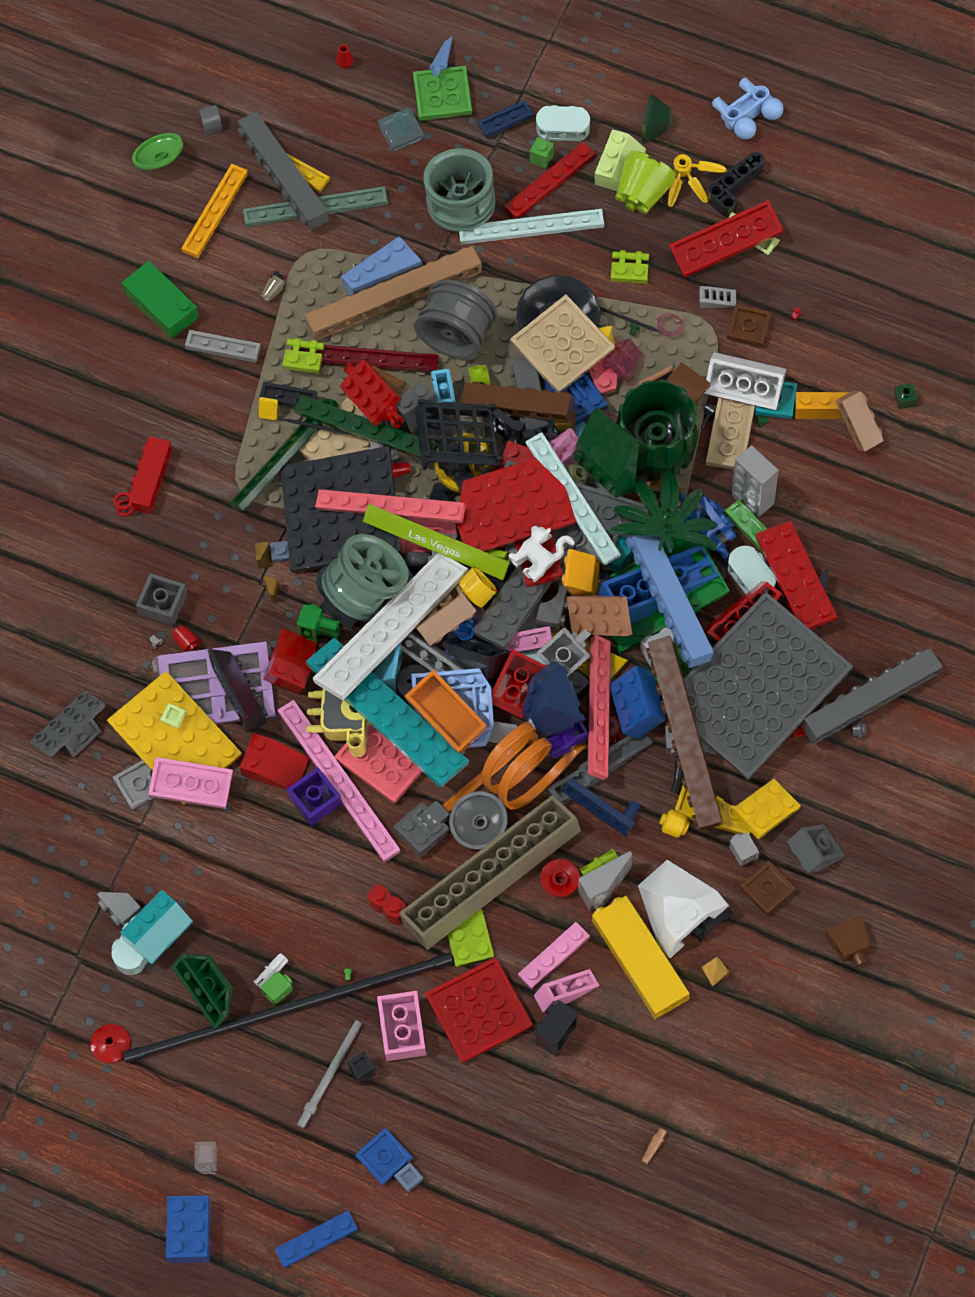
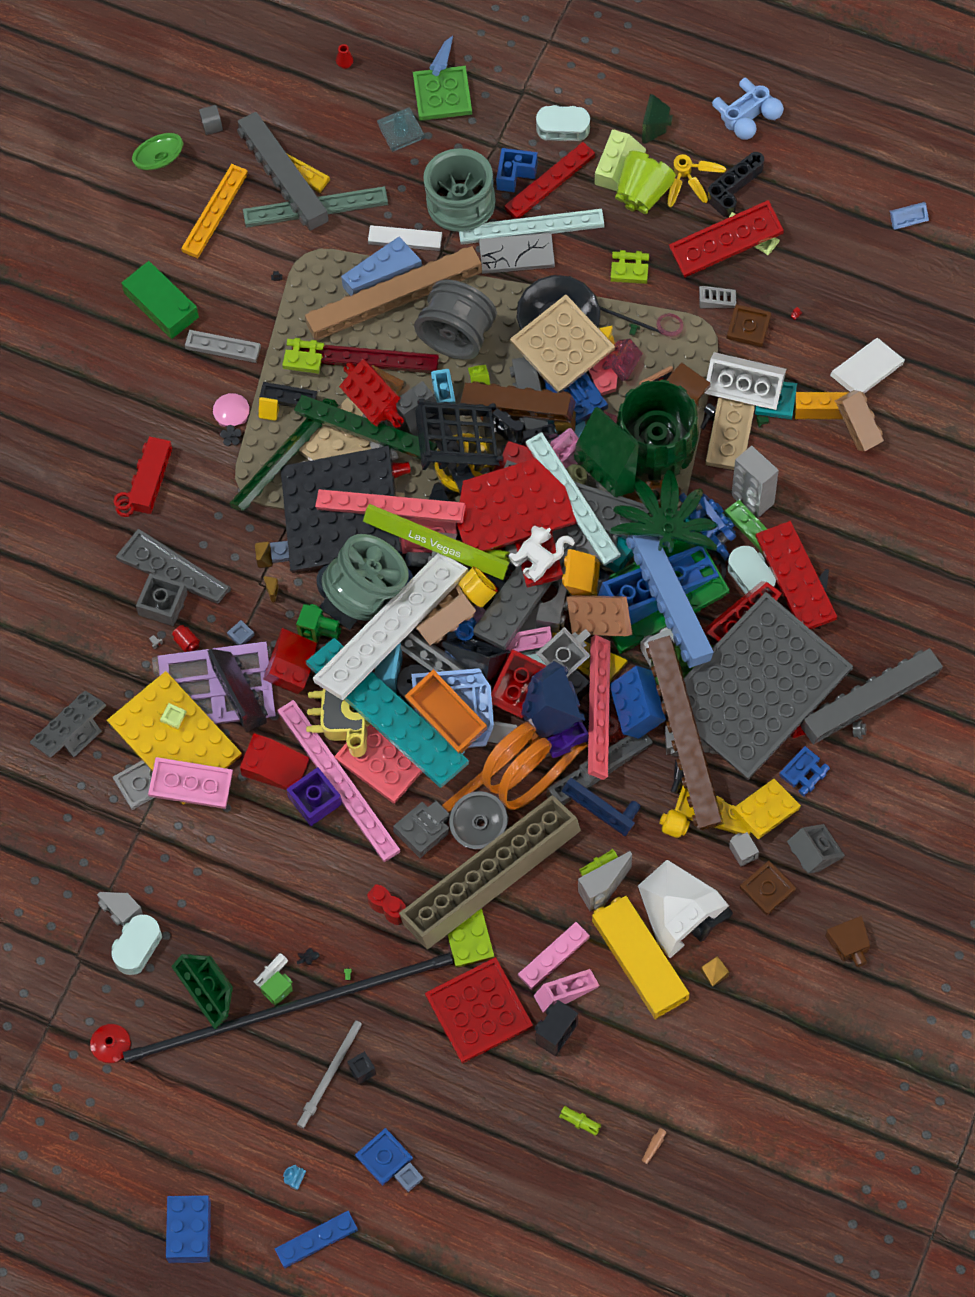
(155, 558): none -> dark grey wing
(156, 927): teal slope -> none
(206, 1157): clear brick -> none
(231, 410): none -> bright pink dish
(231, 435): none -> black plant
(240, 633): none -> sand blue plate
(272, 288): dark tan cone -> none
(293, 1176): none -> dark azure plate
(308, 956): none -> black plant
(315, 426): black piece -> none
(401, 1026): bright pink brick -> none
(413, 238): none -> white tile
(505, 119): dark blue plate -> none
(513, 165): none -> blue brick
(516, 253): none -> light grey tile
(541, 152): bright green brick -> none
(559, 869): red dish -> none
(580, 1120): none -> lime pin
(799, 767): none -> blue plate
(867, 367): none -> white tile
(905, 396): dark green plate -> none
(909, 215): none -> medium blue plate

